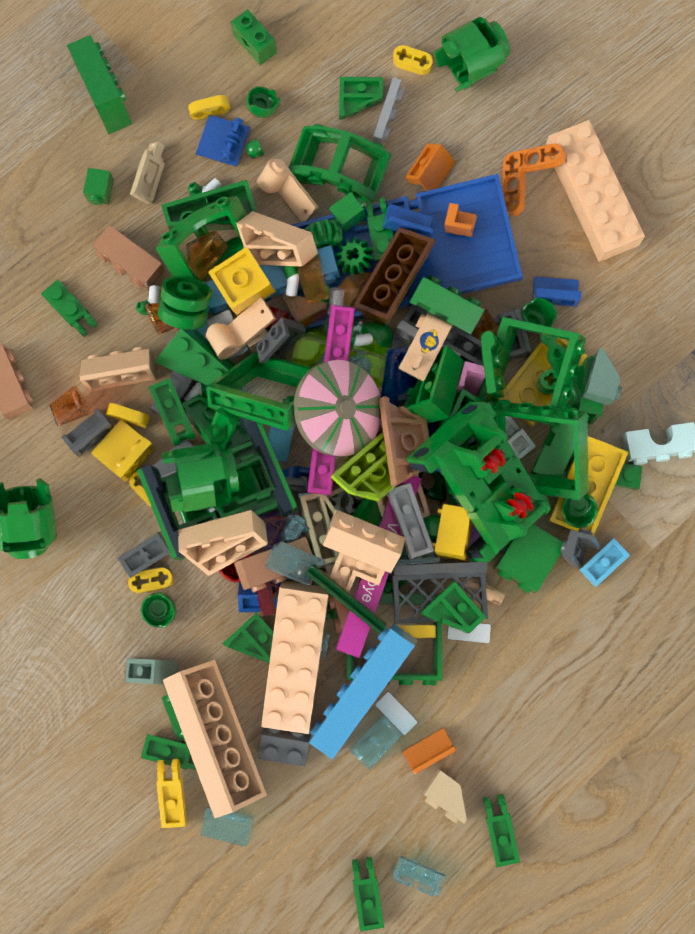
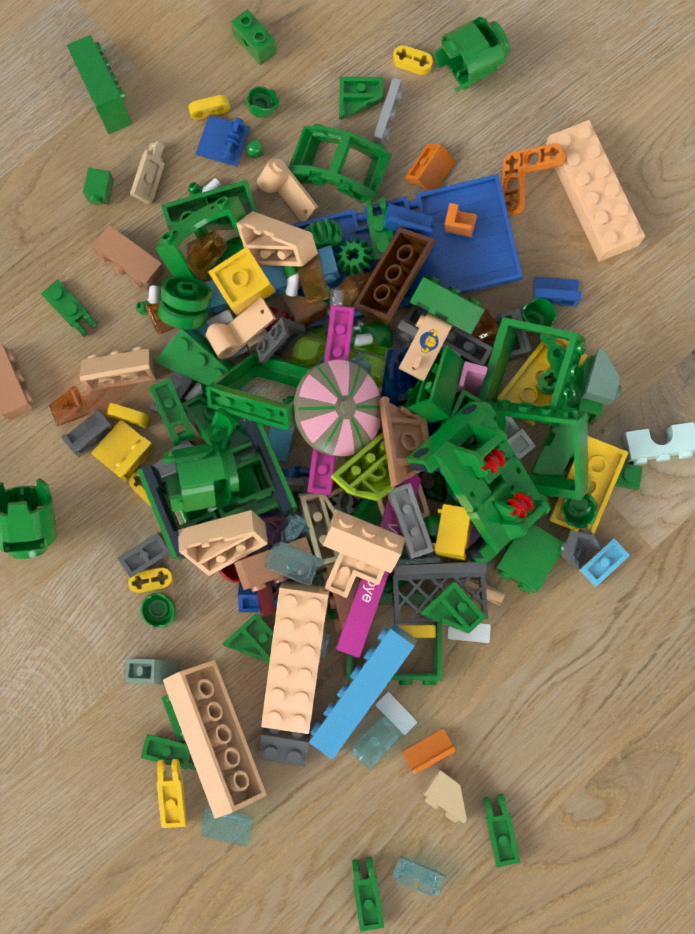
(346, 598): dark green axle -> none
(348, 211): green brick -> none
(492, 364): green hinge -> none

